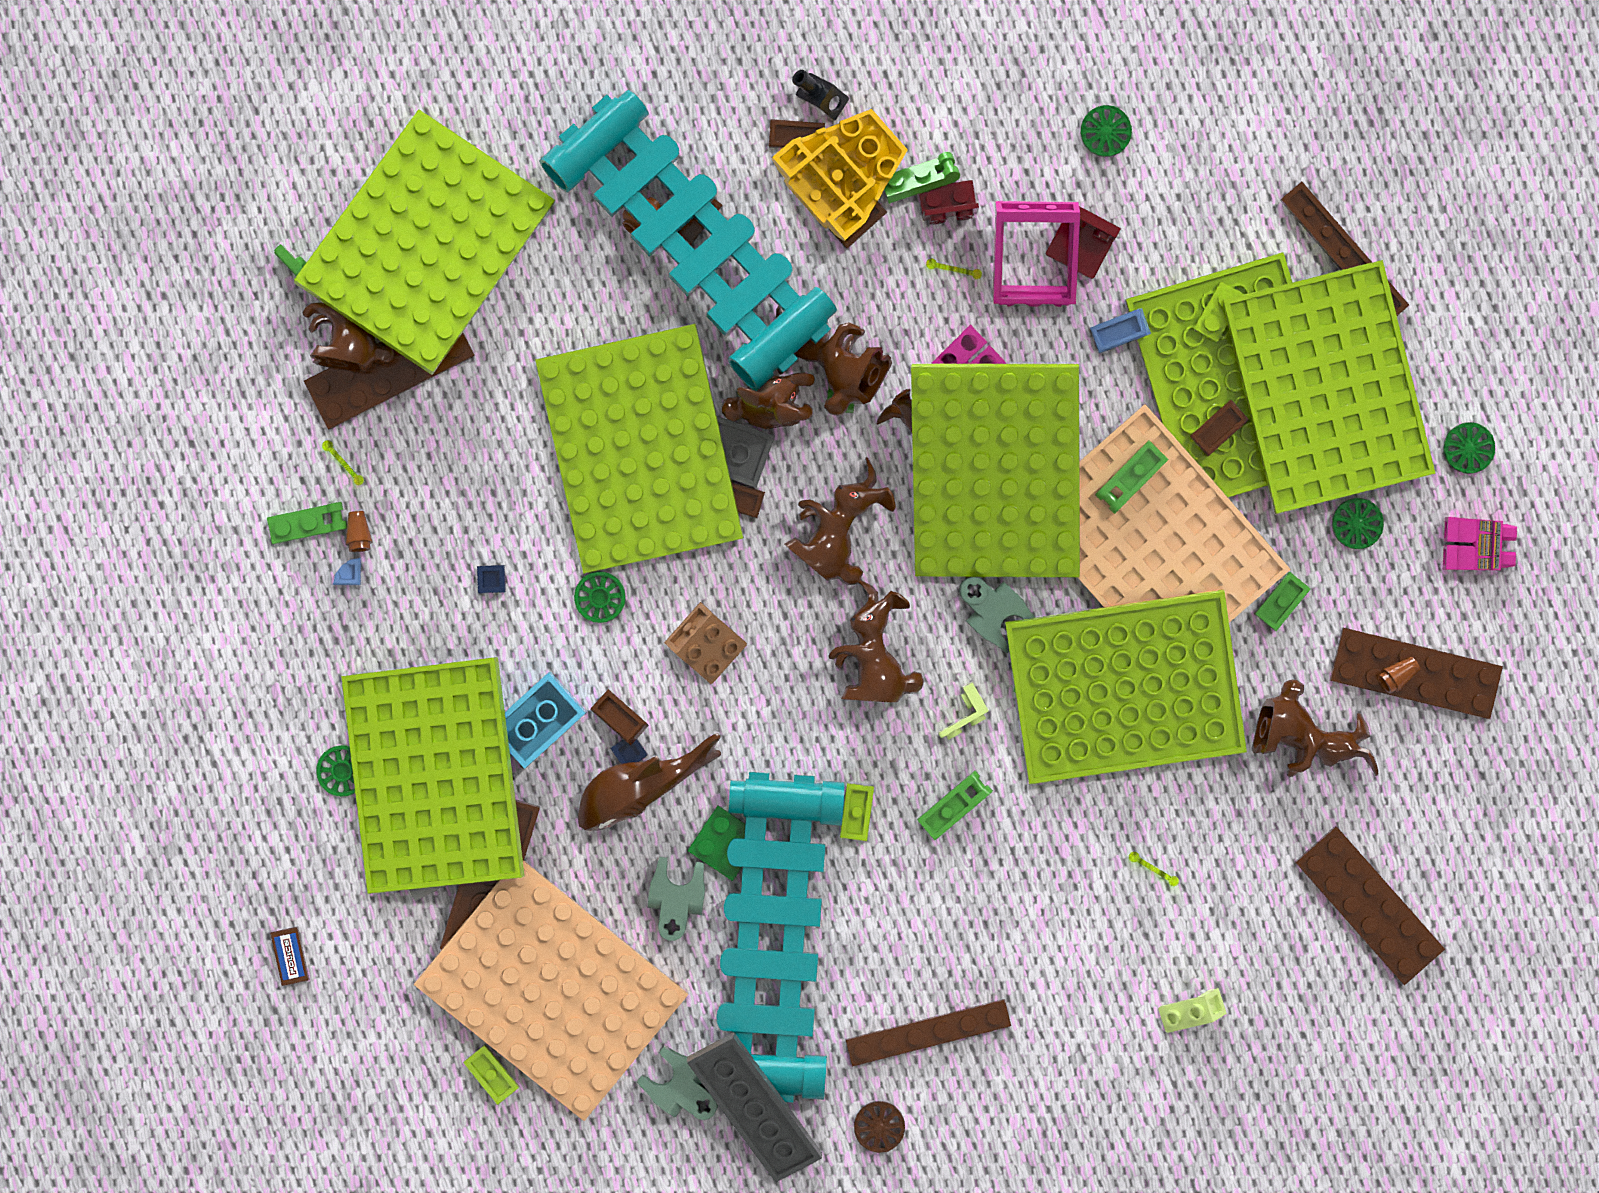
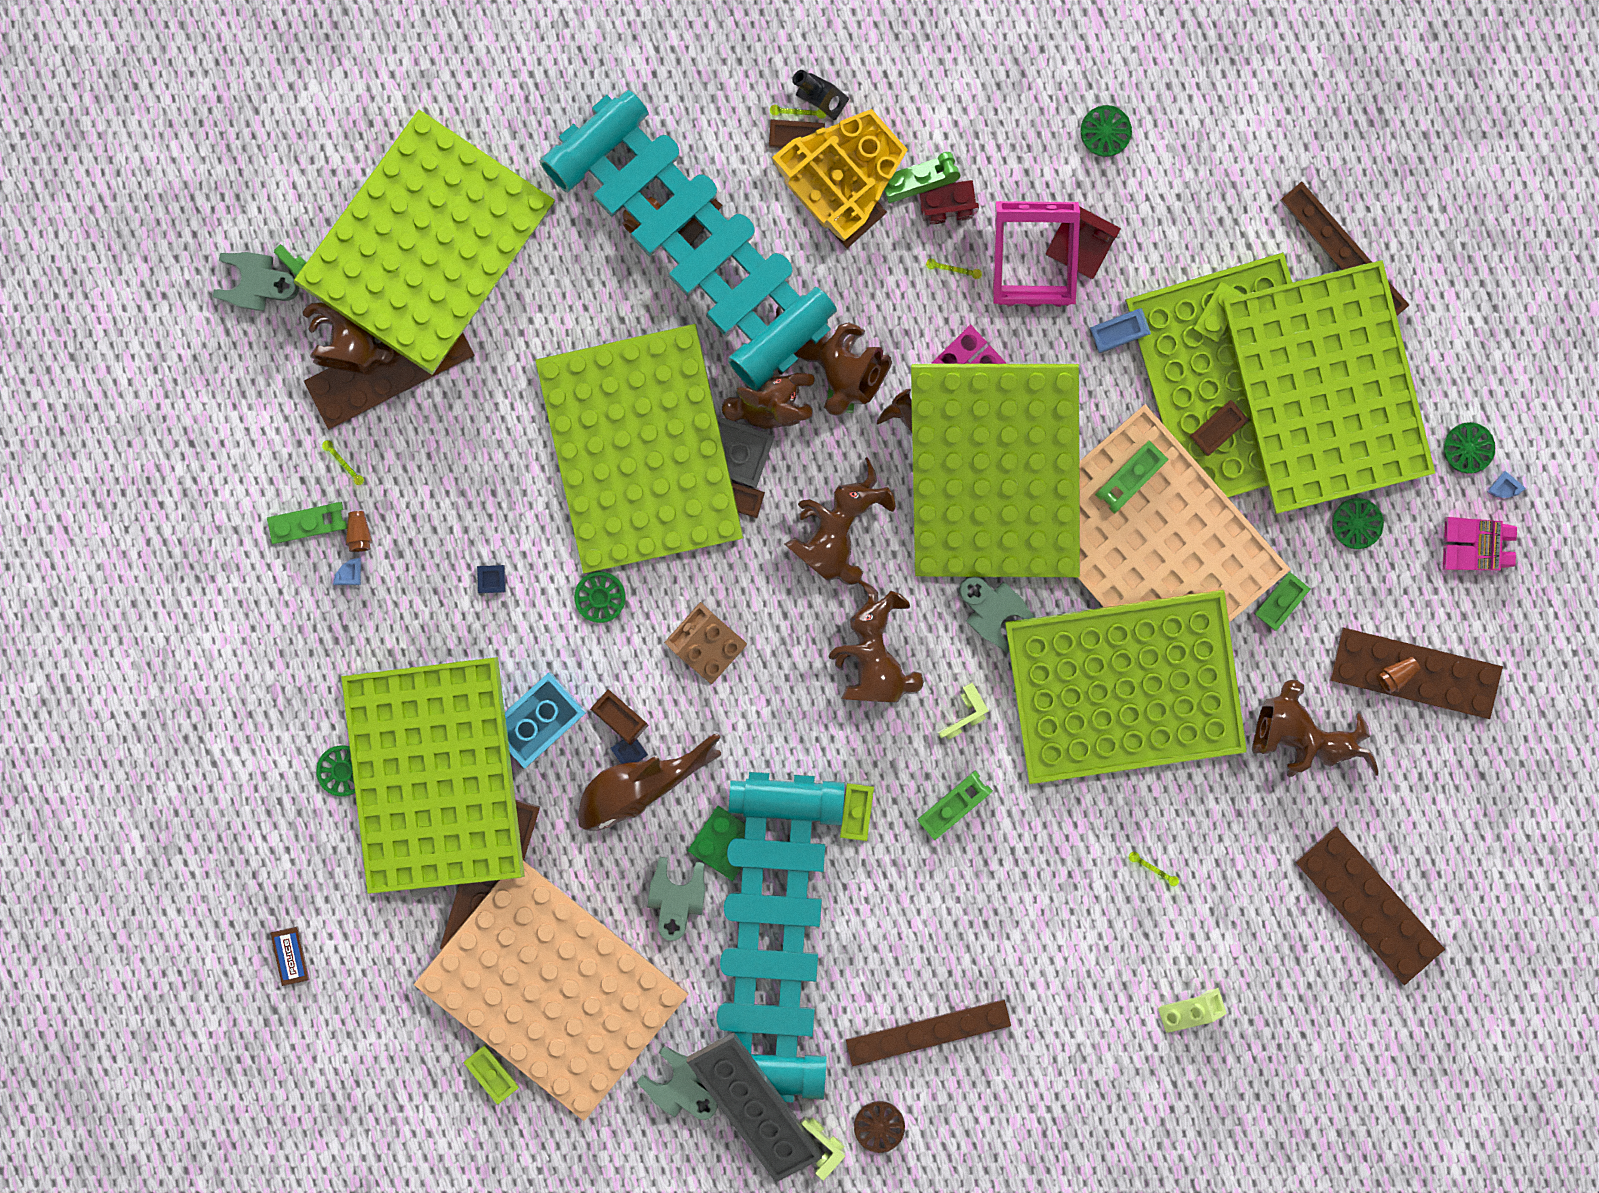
(256, 282): none -> sand green piece
(776, 110): none -> clear neon green hinge
(828, 1161): none -> yellowish green bracket
(1506, 486): none -> medium blue tile

